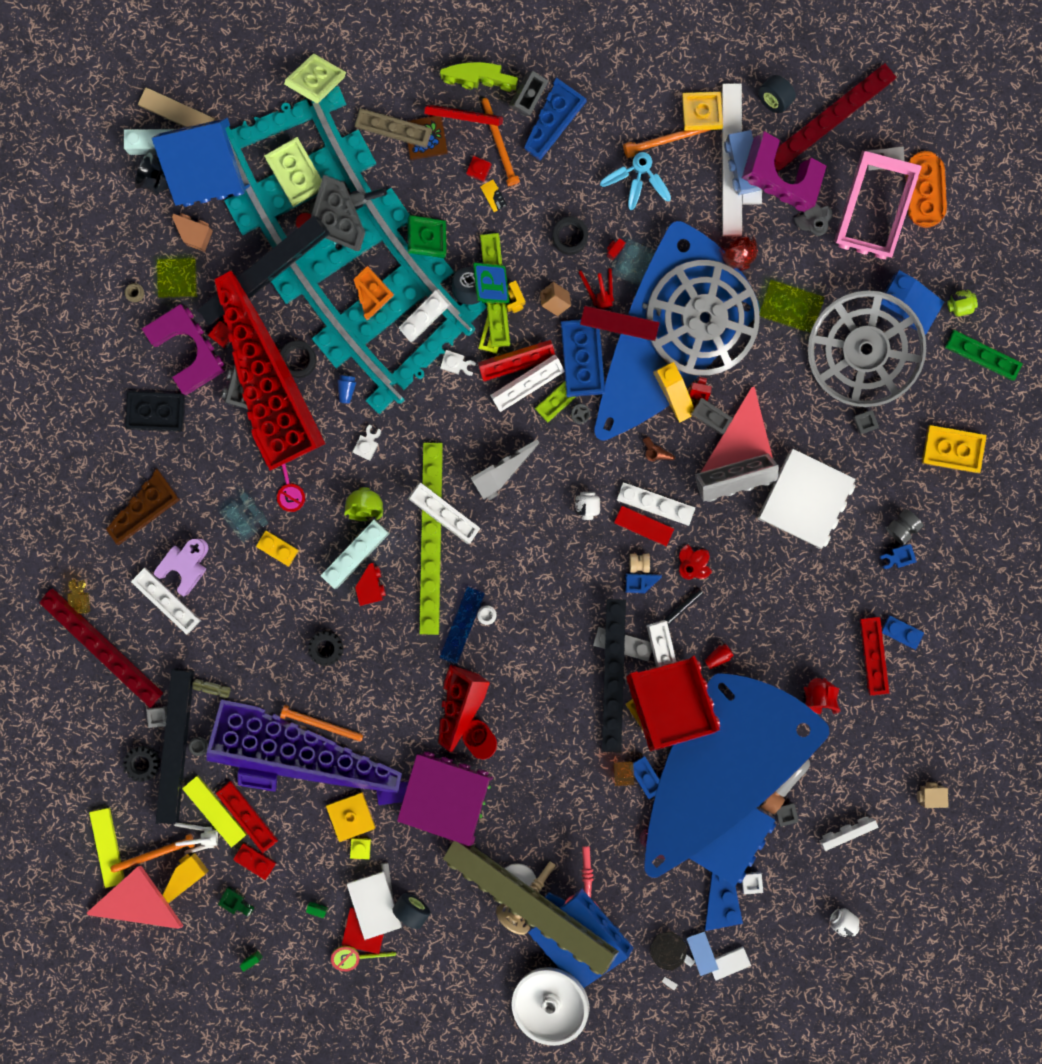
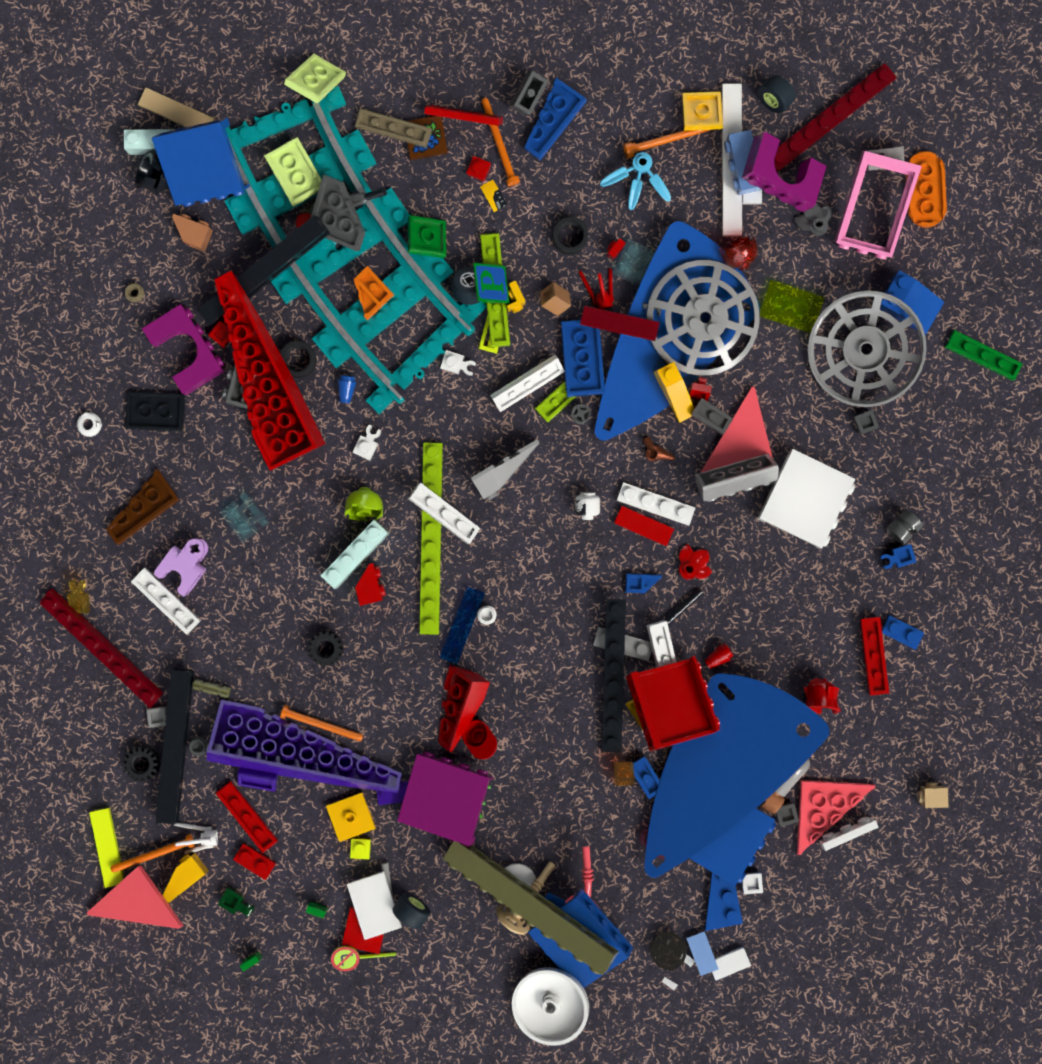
(96, 424): none -> white piece
(176, 278): clear neon green tile -> none
(214, 811): neon yellow tile -> none
(277, 548): yellow plate -> none
(290, 496): piece -> none
(424, 315): white plate -> none
(472, 73): lime slope -> none
(516, 360): red plate -> none
(639, 563): tan wheel -> none
(824, 805): none -> coral tile
(844, 923): white head -> none
(954, 449): yellow plate -> none
(962, 303): lime head -> none

